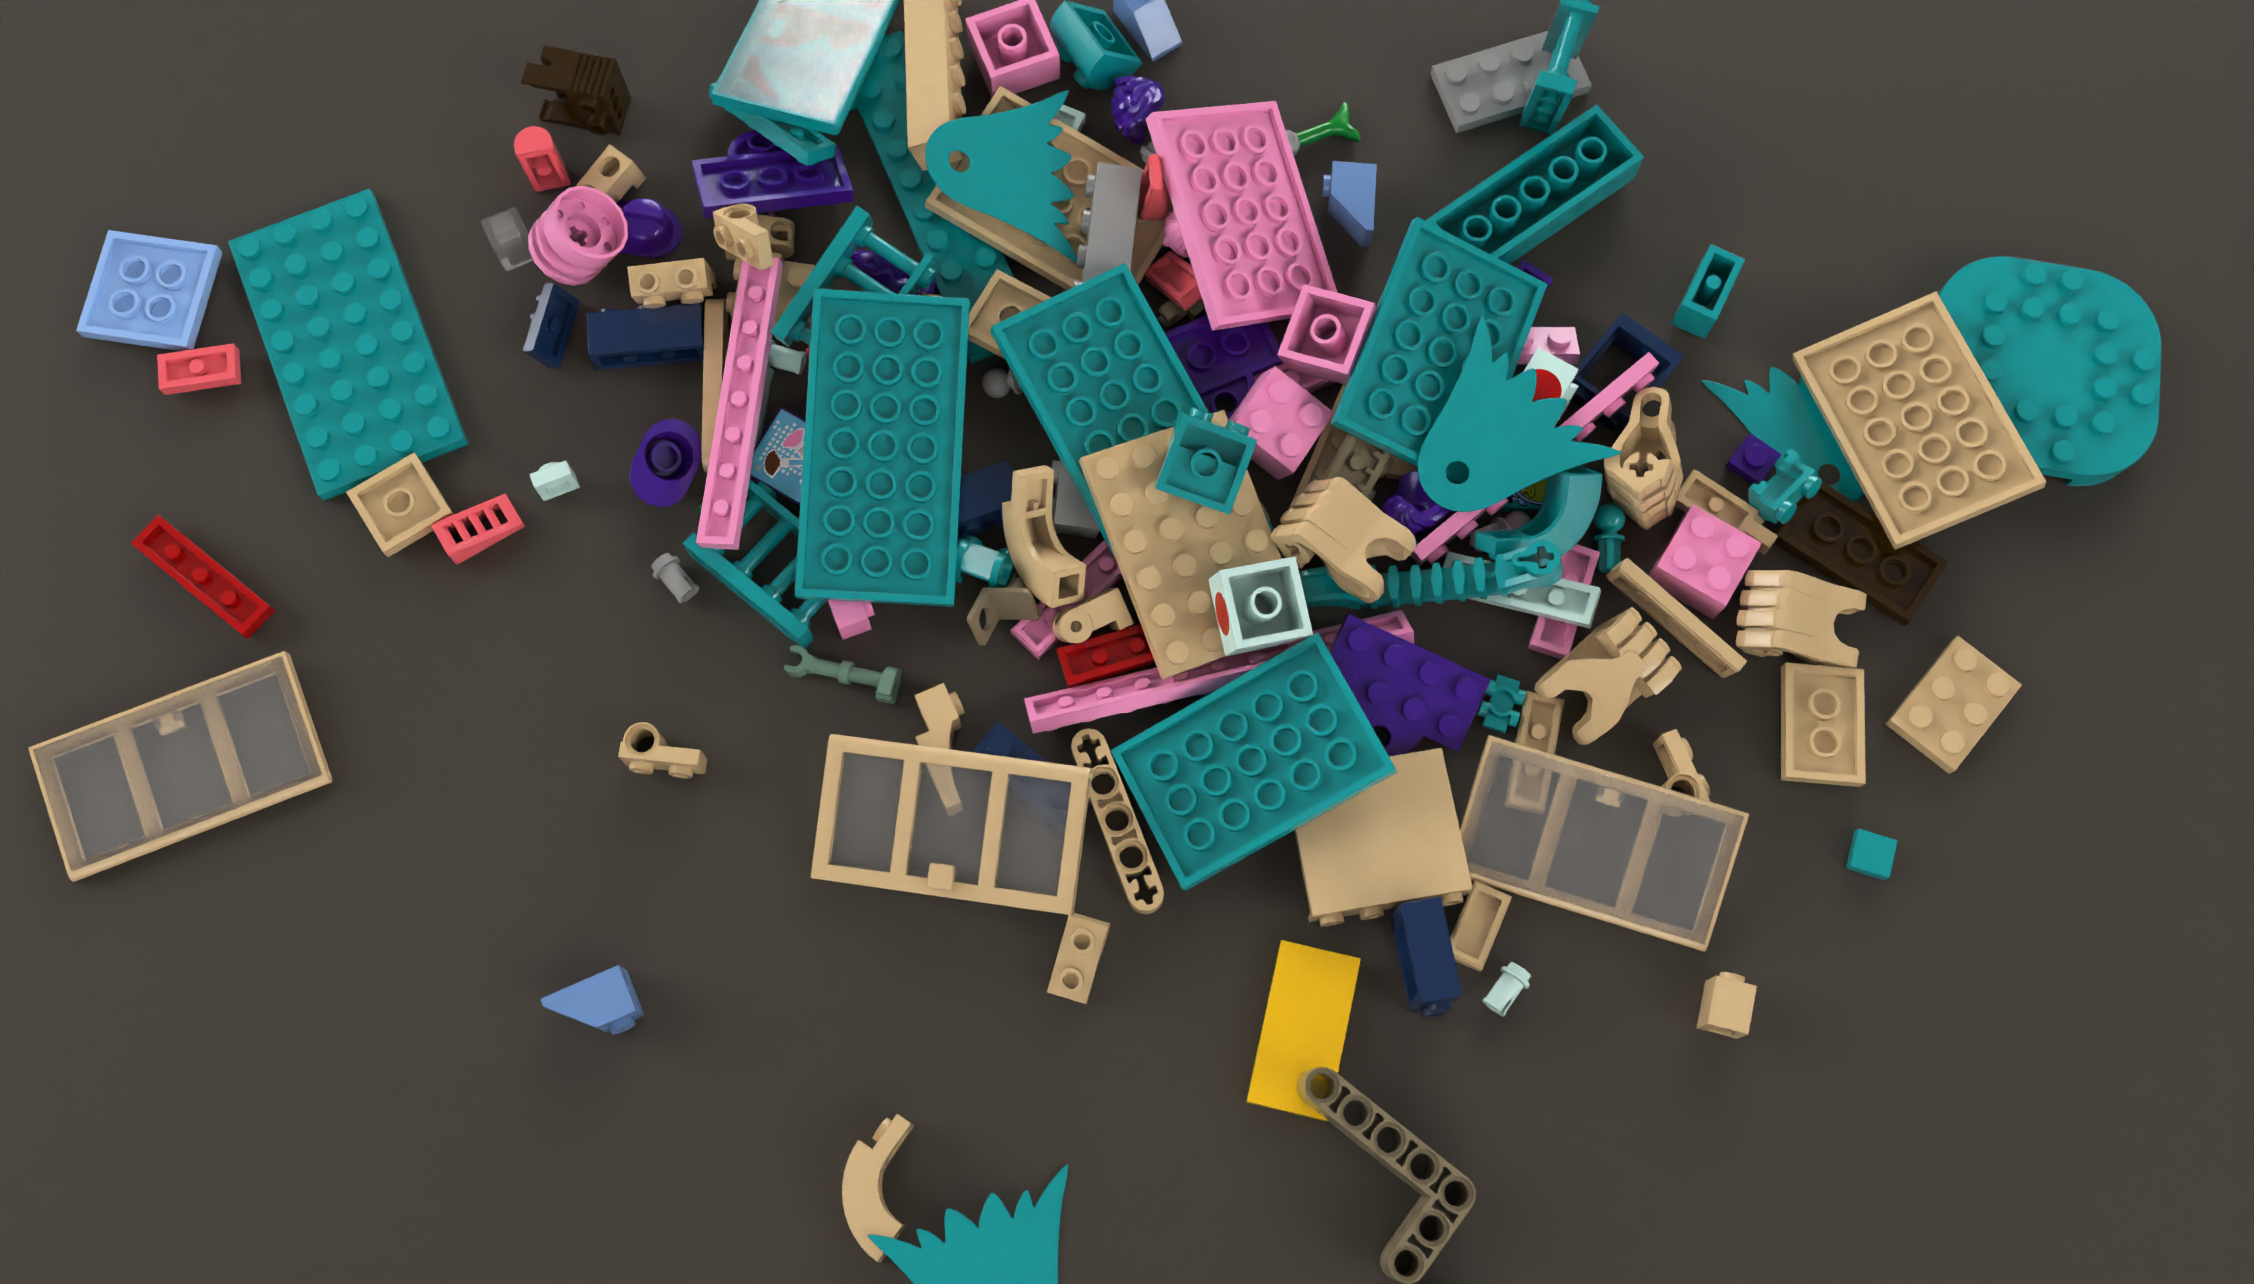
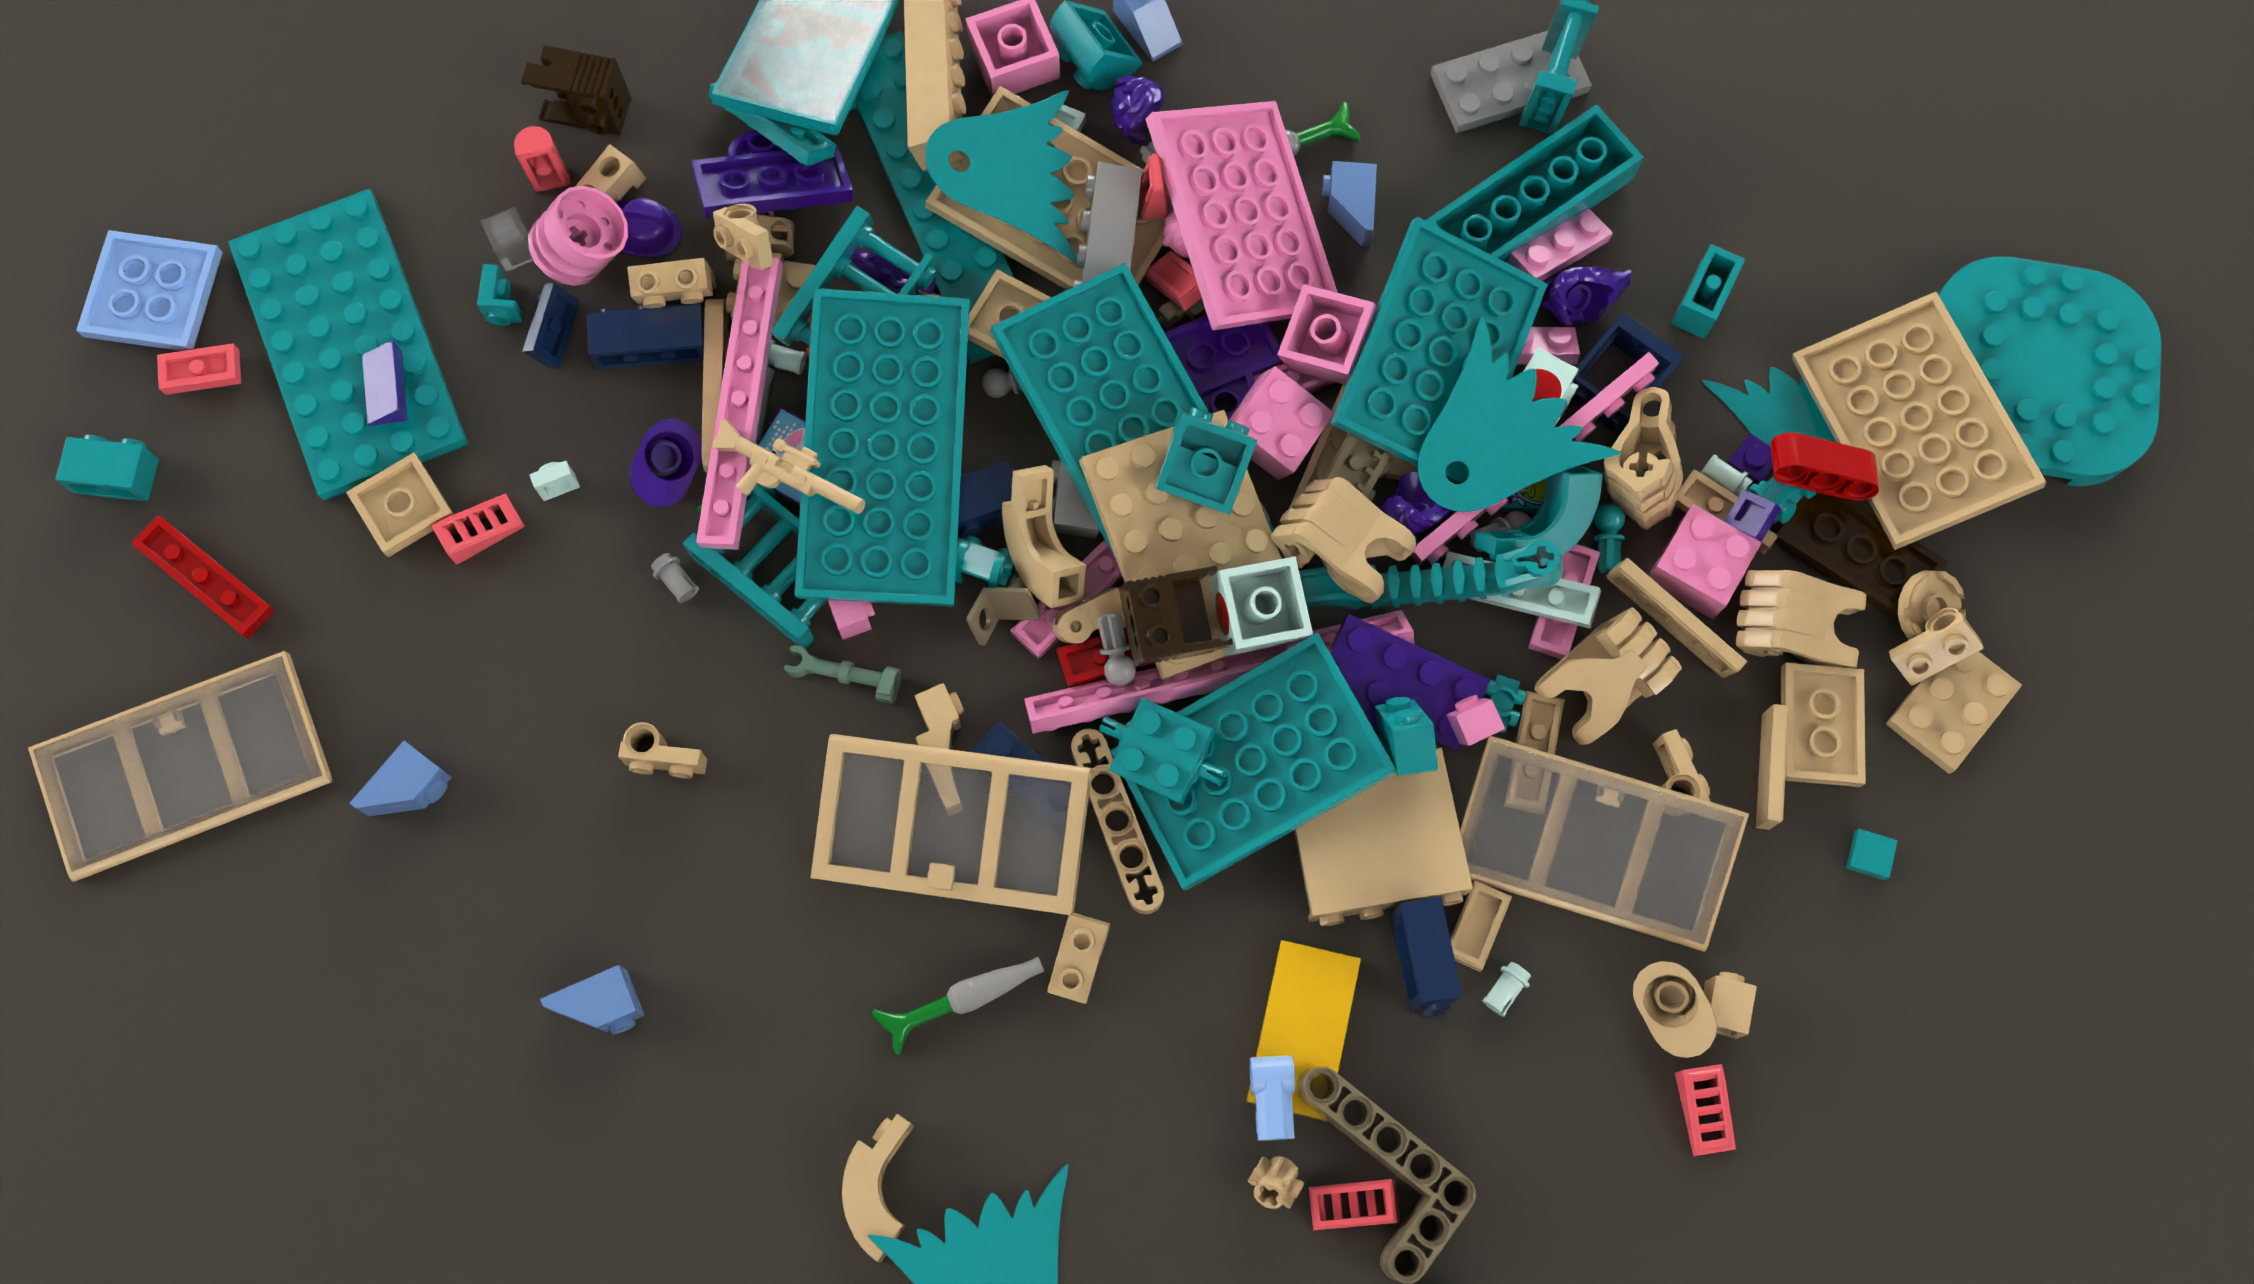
(107, 468): none -> teal brick
(384, 385): none -> slope
(402, 784): none -> medium blue slope
(495, 298): none -> teal bracket
(790, 469): none -> tan piece
(960, 998): none -> light grey piece
(1119, 667): none -> light grey axle
(1162, 750): none -> teal plate
(1168, 617): none -> dark brown piece
(1273, 1085): none -> light blue piece
(1276, 1182): none -> tan gear
(1390, 1196): none -> coral slope
(1407, 736): none -> teal brick
(1475, 720): none -> bright pink plate
(1561, 246): none -> bright pink plate
(1585, 293): none -> dark purple hair
(1675, 1009): none -> tan piece
(1721, 1107): none -> coral slope
(1726, 476): none -> light aqua pin
(1753, 515): none -> plate
(1772, 767): none -> tan tile
(1824, 466): none -> red beam
(1924, 596): none -> tan tile
(1943, 643): none -> tan plate

